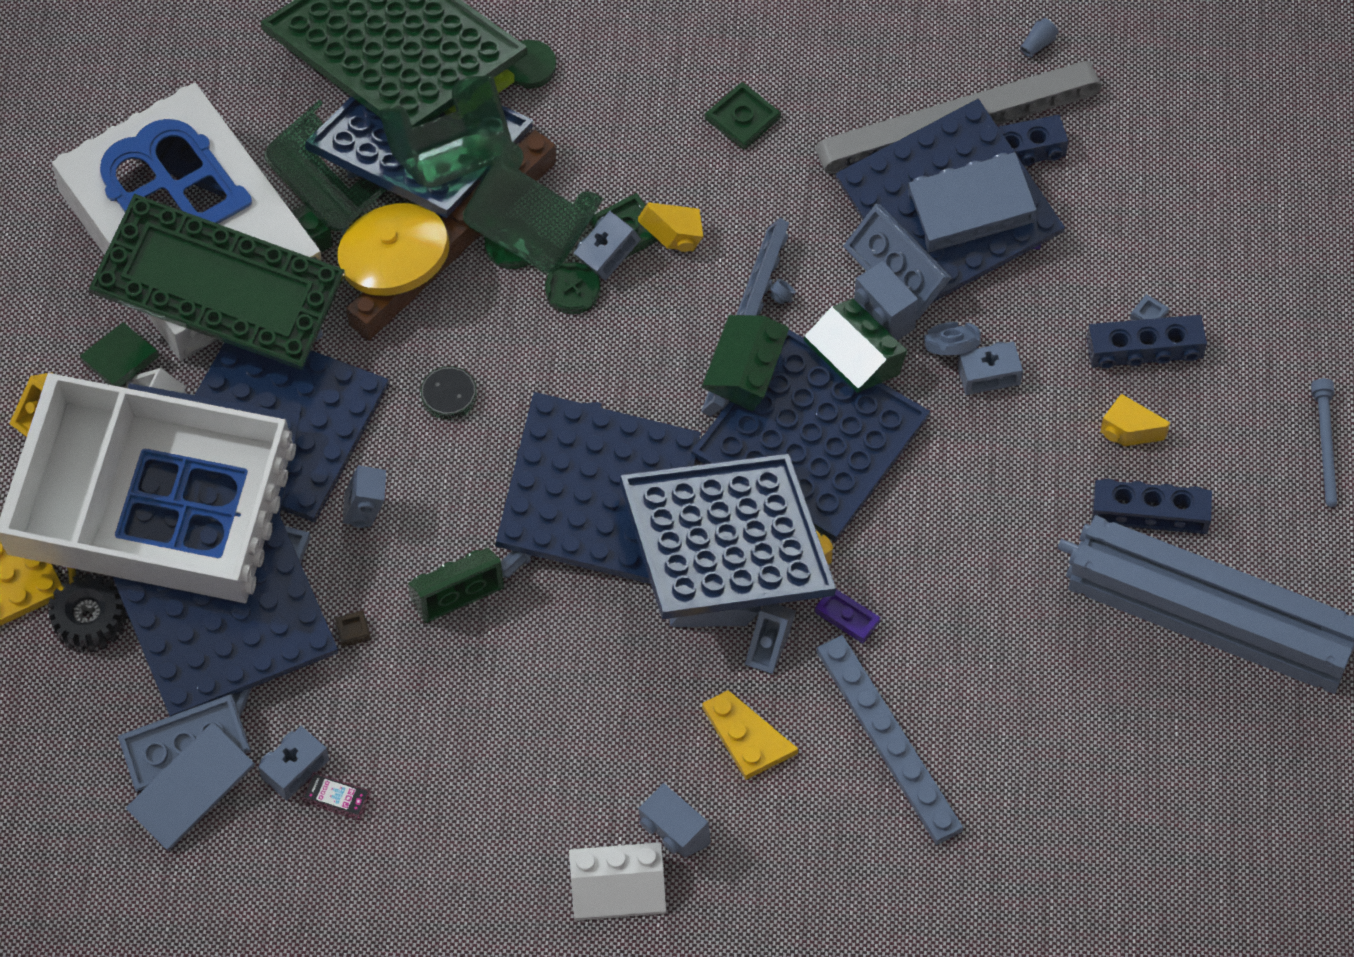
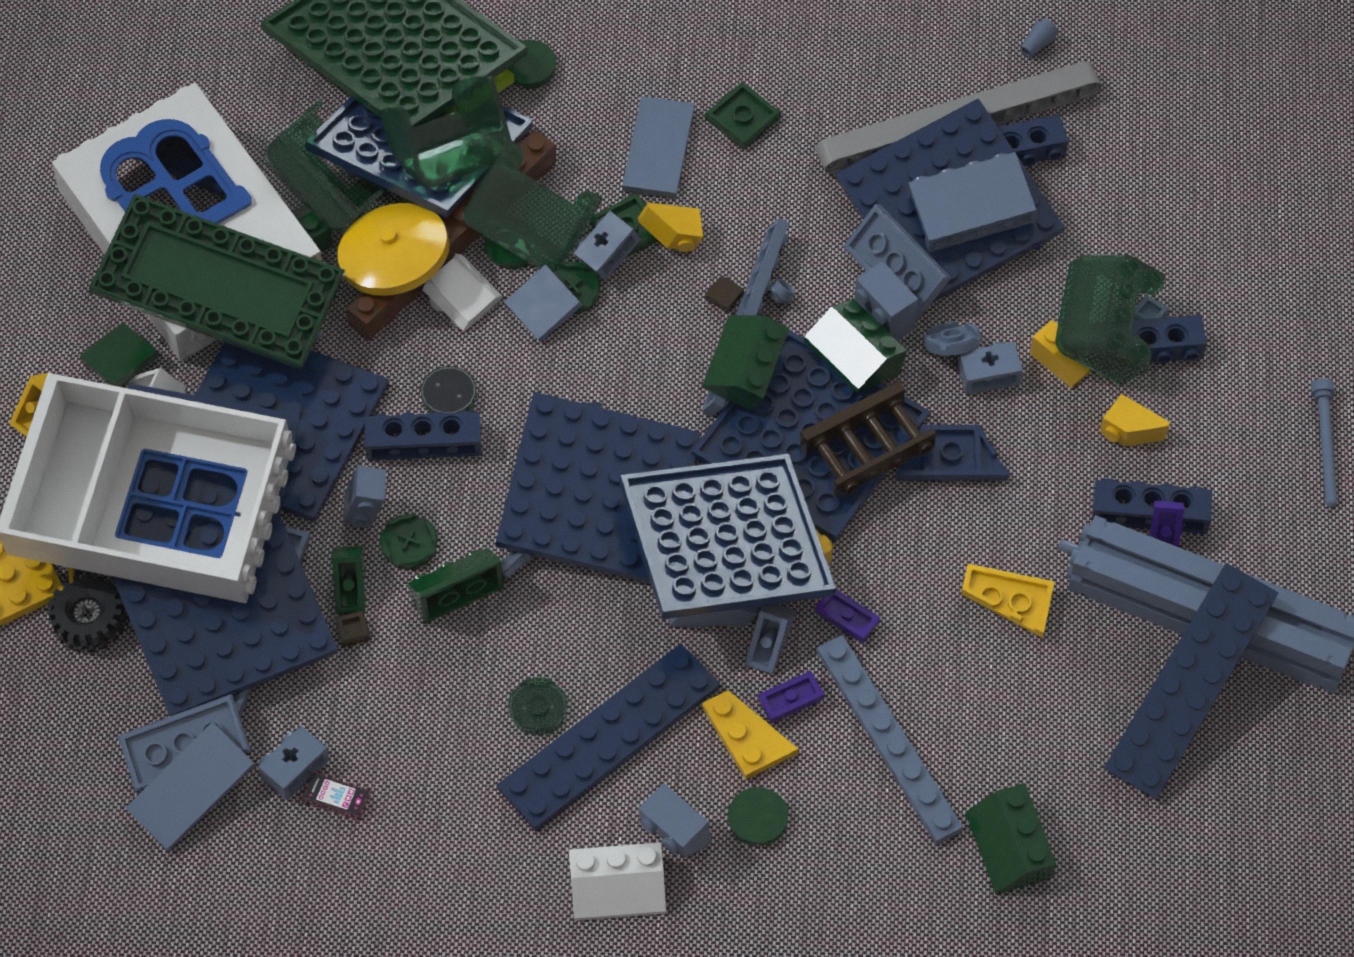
(349, 579): none -> dark green slope
(409, 541): none -> dark green tile
(414, 446): none -> dark blue brick
(461, 292): none -> white slope
(537, 706): none -> clear green tile
(543, 303): none -> sand blue tile
(608, 737): none -> dark blue plate
(658, 147): none -> sand blue tile
(724, 293): none -> dark brown tile
(758, 816): none -> dark green tile
(790, 697): none -> dark purple plate
(866, 413): none -> dark brown fence
(958, 455): none -> dark blue wing
(1011, 595): none -> yellow wing
(1011, 839): none -> dark green slope
(1046, 352): none -> yellow slope
(1100, 314): none -> clear green windscreen
(1167, 521): none -> dark purple plate
(1191, 681): none -> dark blue plate

